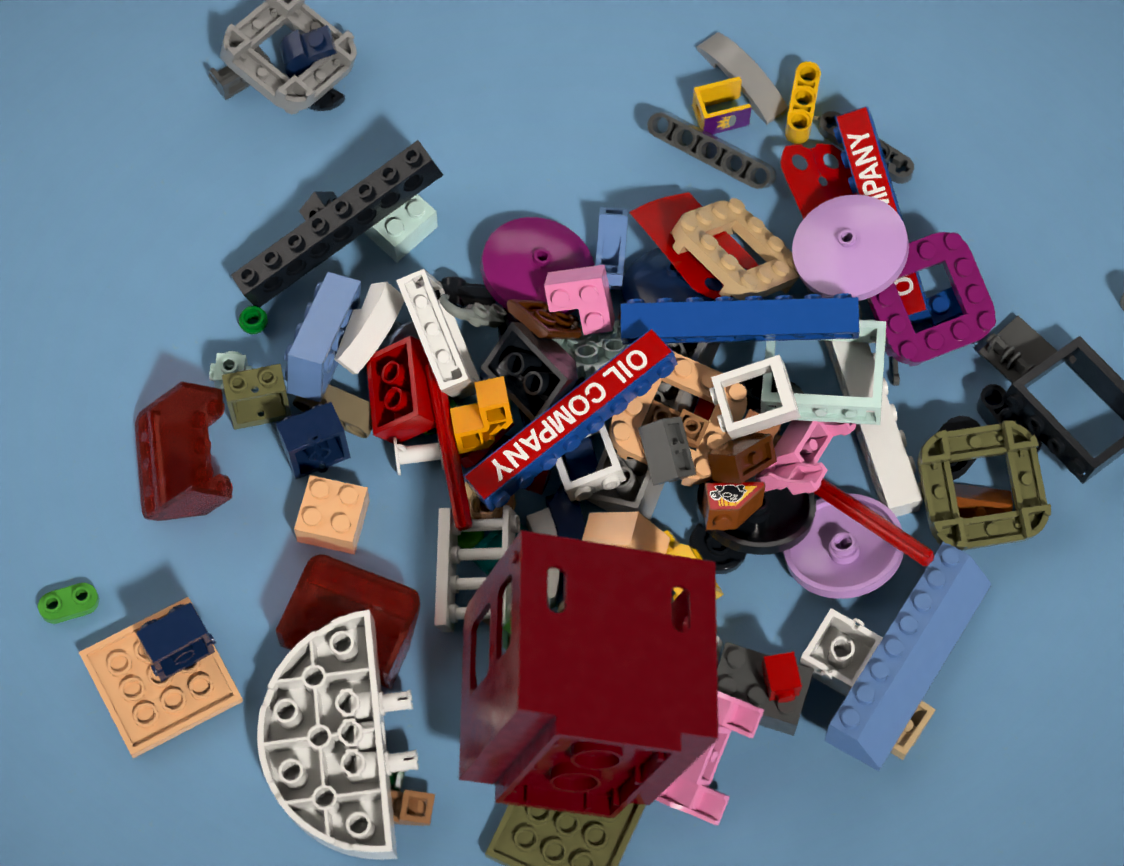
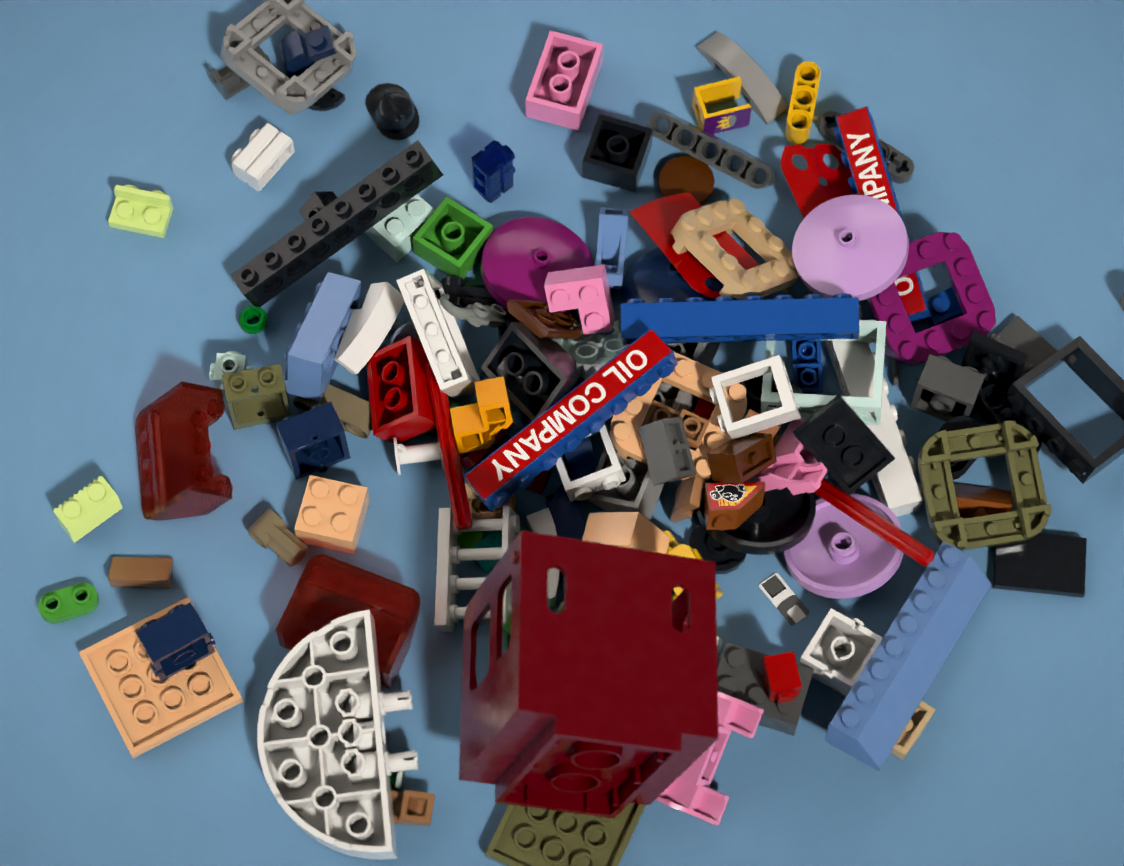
(87, 509): none -> yellowish green brick
(141, 211): none -> yellowish green bracket
(141, 572): none -> medium nougat slope
(262, 156): none -> white brick
(273, 533): none -> dark tan piece
(392, 111): none -> black piece
(452, 238): none -> bright green brick
(493, 171): none -> clear blue brick
(564, 80): none -> bright pink brick
(617, 153): none -> black brick
(686, 175): none -> reddish brown tile
(687, 498): none -> medium nougat slope
(784, 599): none -> sticker
(806, 365): none -> blue slope
(844, 444): none -> black tile
(946, 389): none -> dark grey brick
(994, 360): none -> black tile
(1042, 565): none -> black tile

